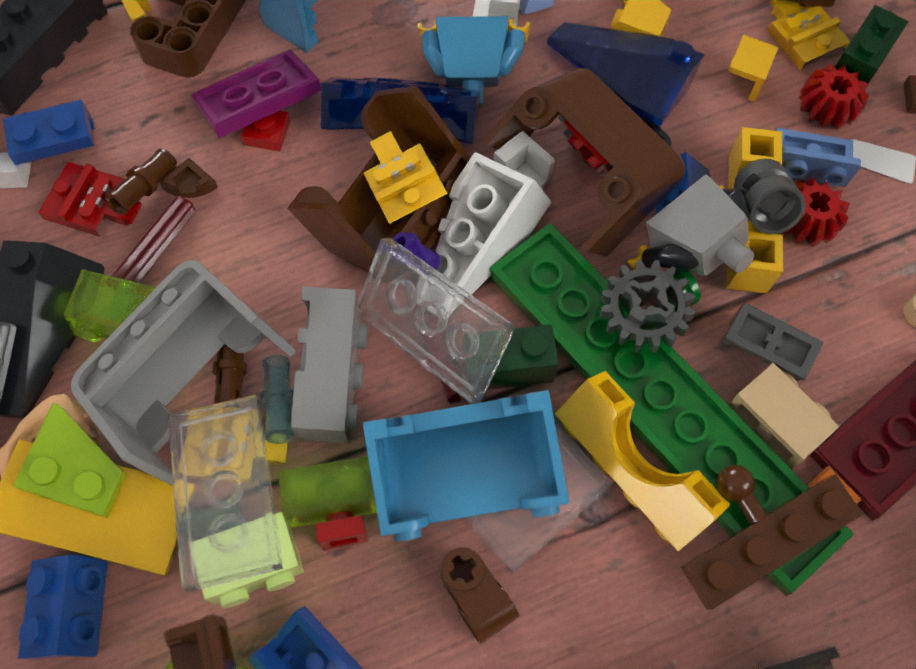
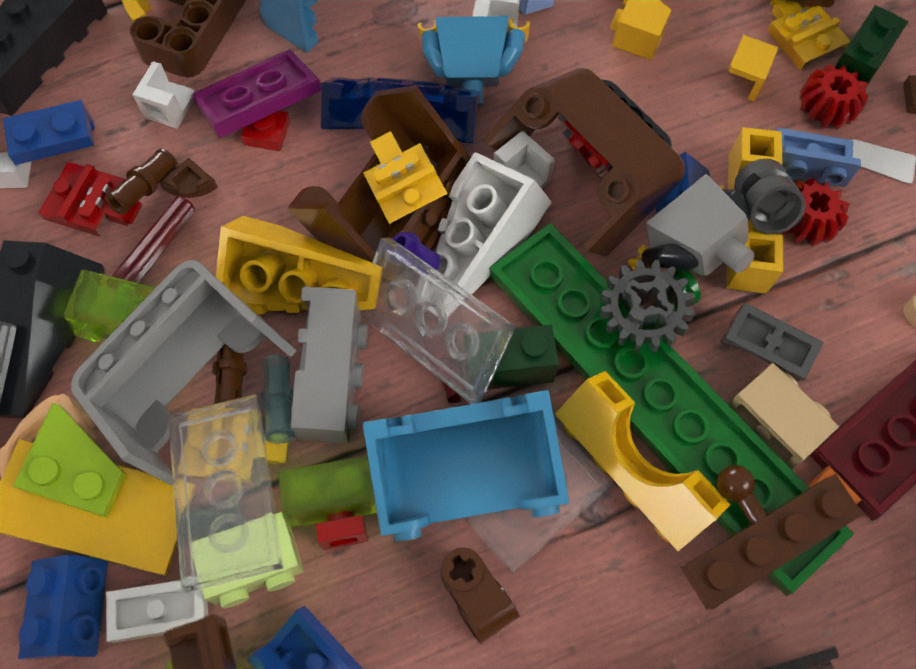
(151, 610): none -> white plate
(162, 99): none -> white panel
(272, 263): none -> yellow wedge
(642, 68): clear blue wedge -> none

